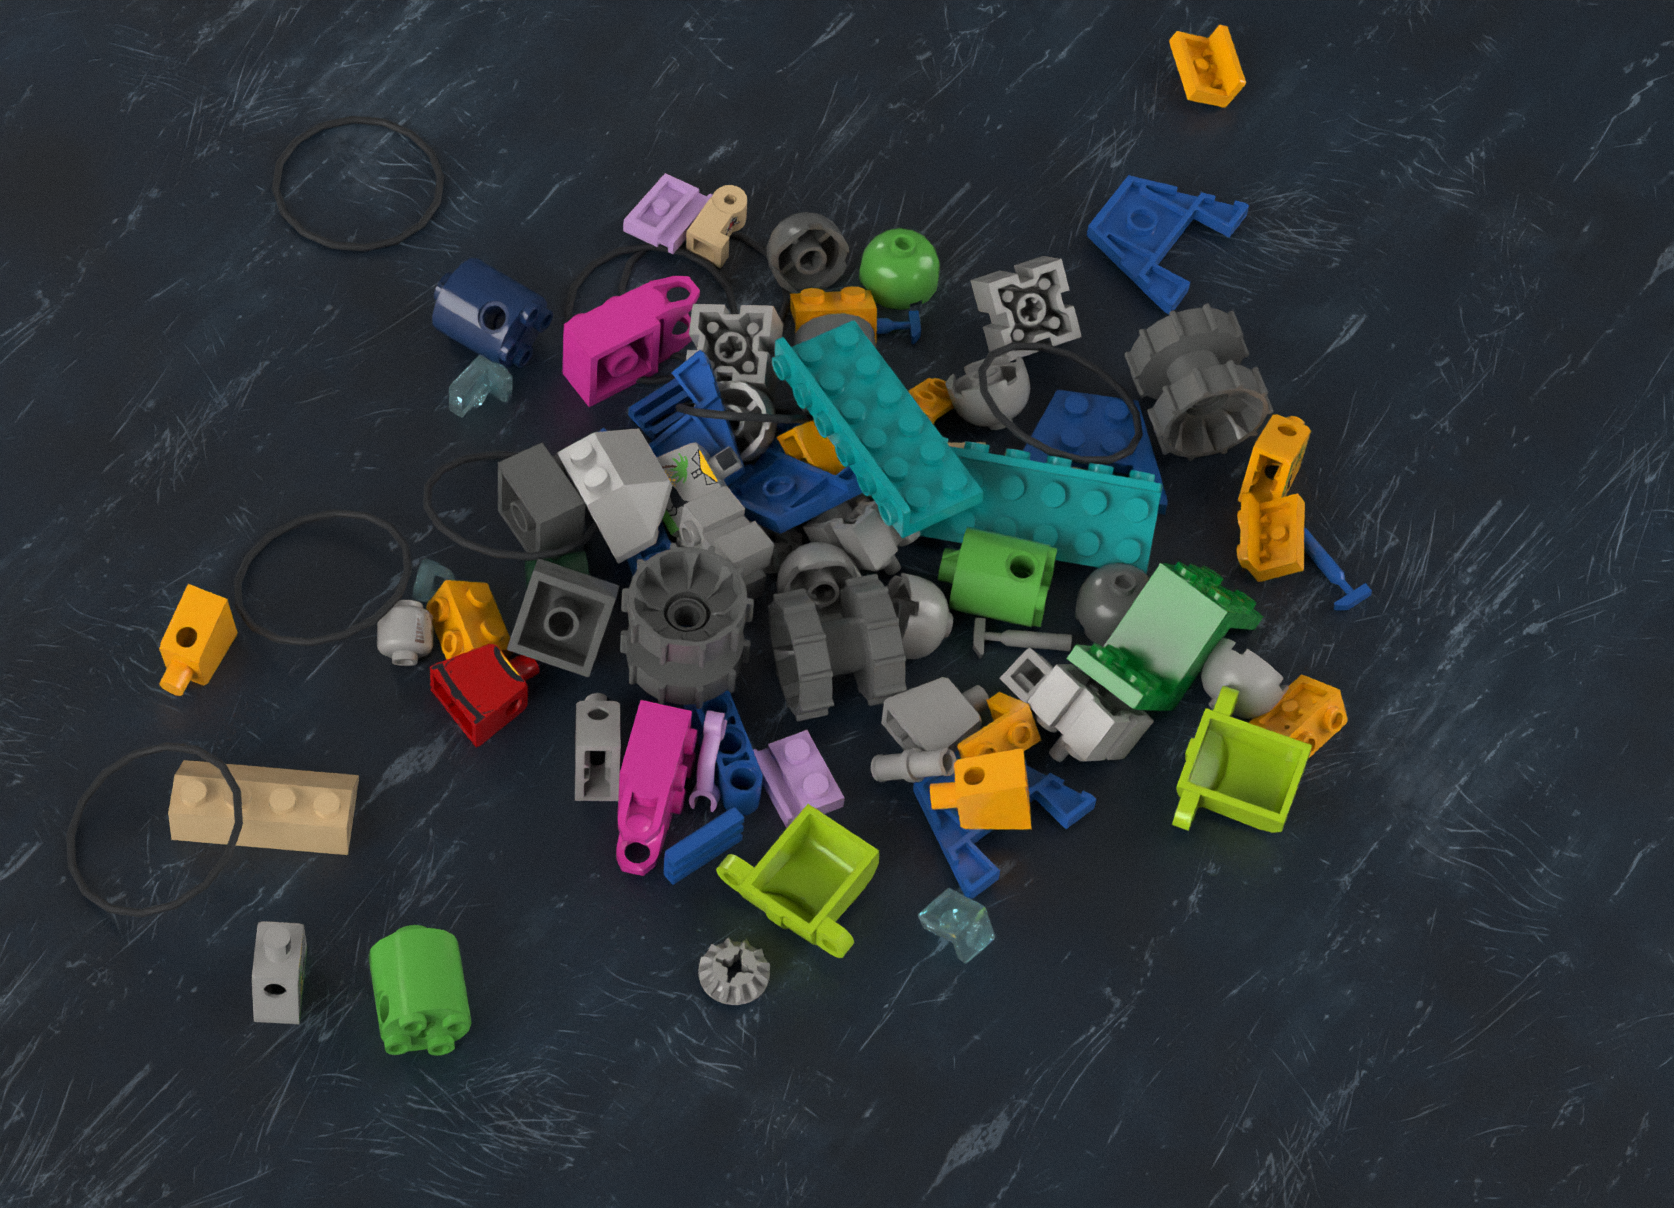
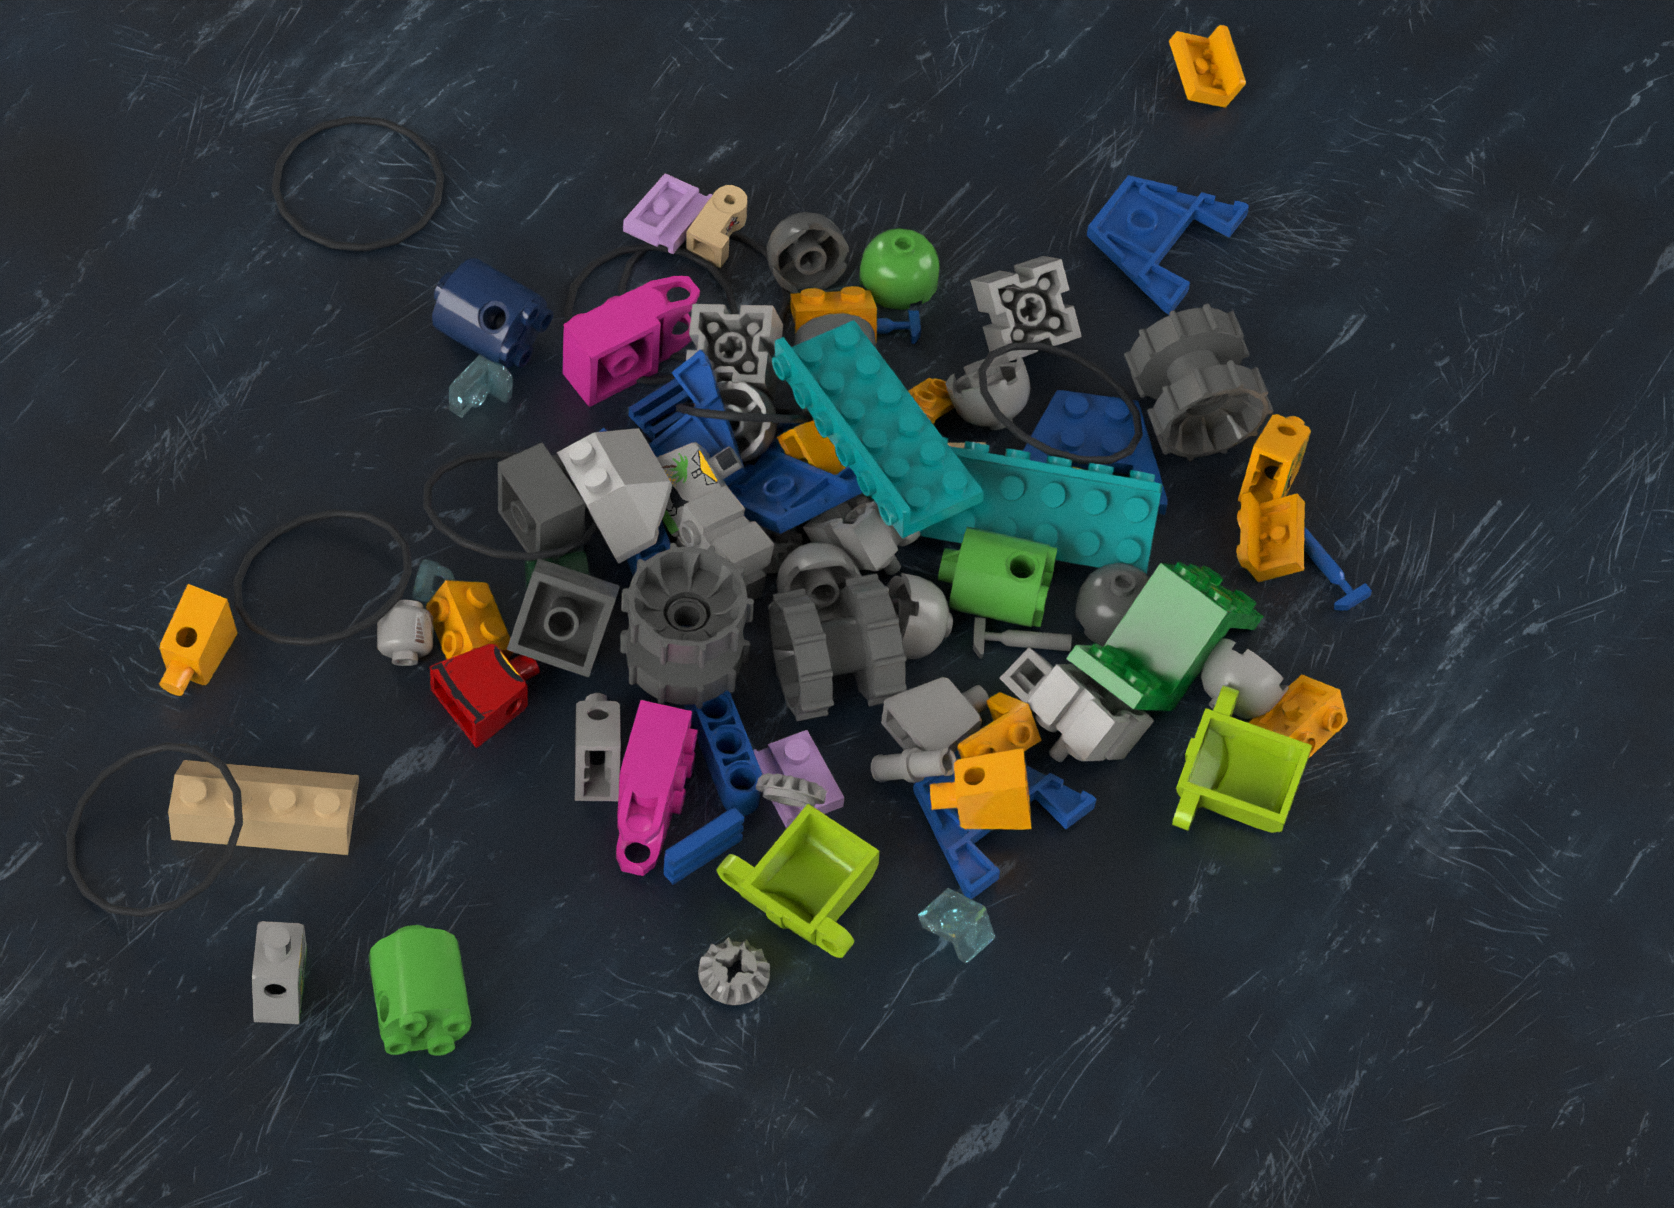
(713, 733): lavender arm -> none
(790, 790): none -> light grey gear

